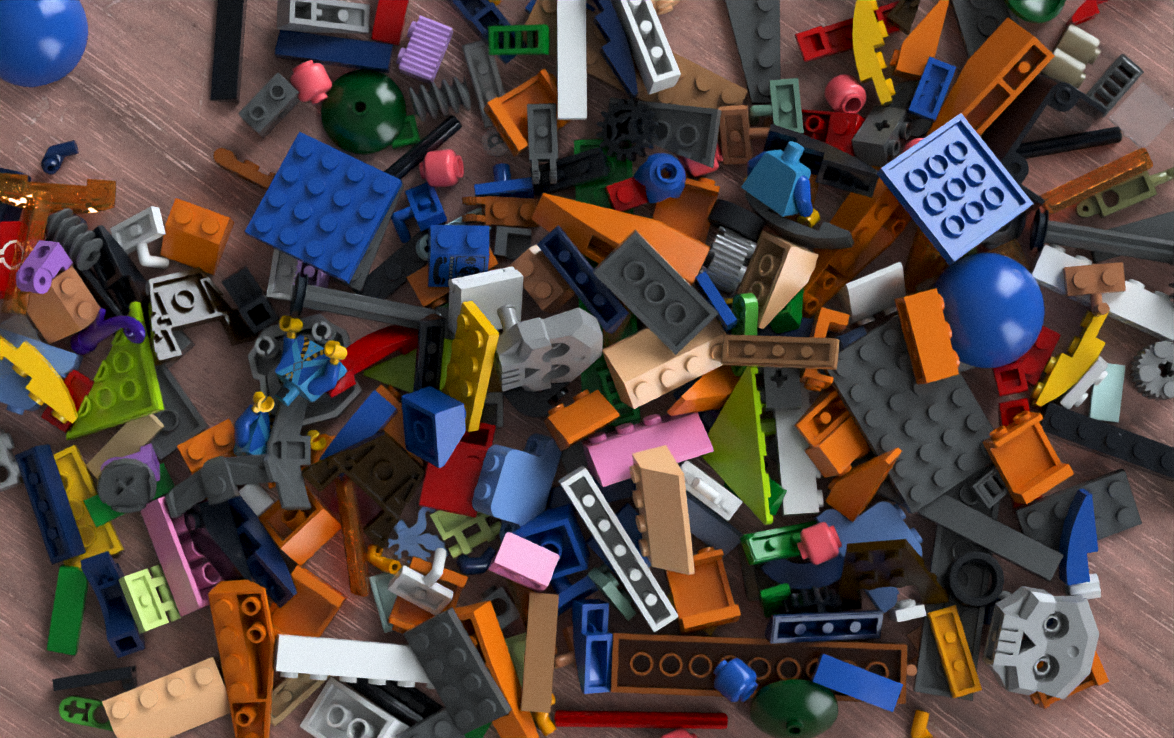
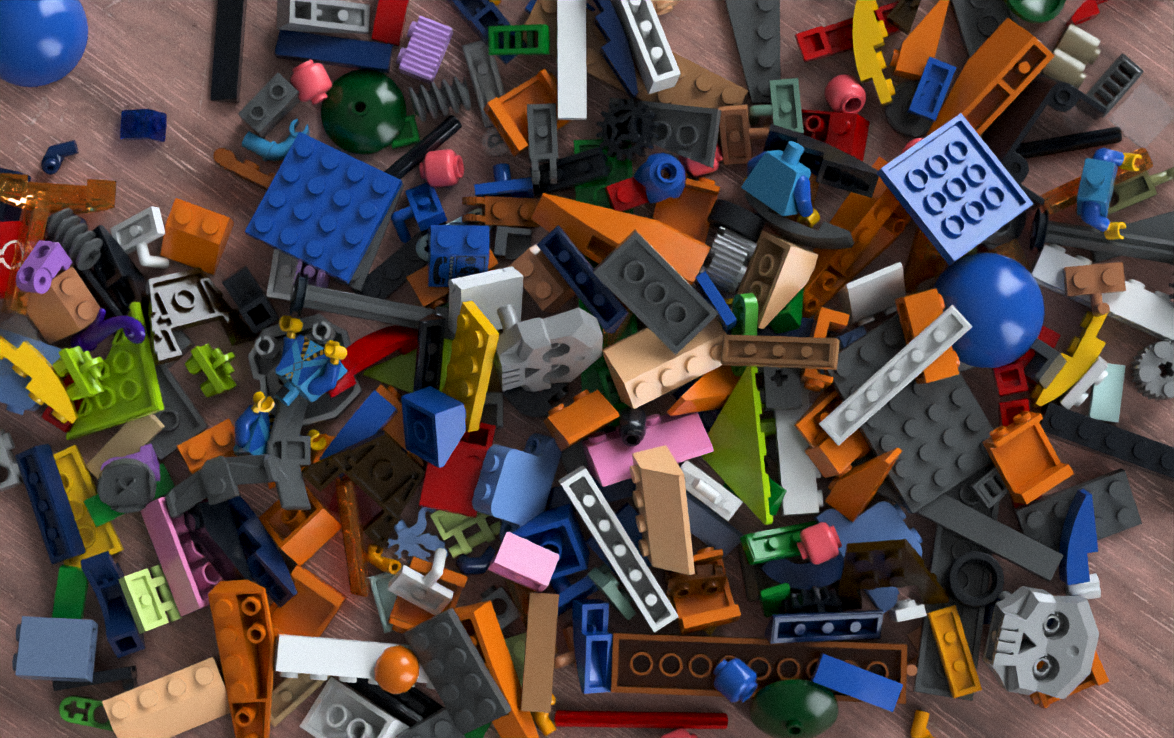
(55, 649): none -> sand blue brick
(82, 370): none -> lime hips
(143, 125): none -> clear blue bracket
(215, 366): none -> lime hips
(256, 498): white piece -> none
(271, 150): none -> dark azure piece
(396, 669): none -> orange hair
(632, 425): none -> black plant
(708, 580): none -> reddish brown hinge
(881, 135): dark grey brick -> none
(895, 375): none -> white tile
(1044, 364): none -> dark grey panel
(1097, 189): none -> torso

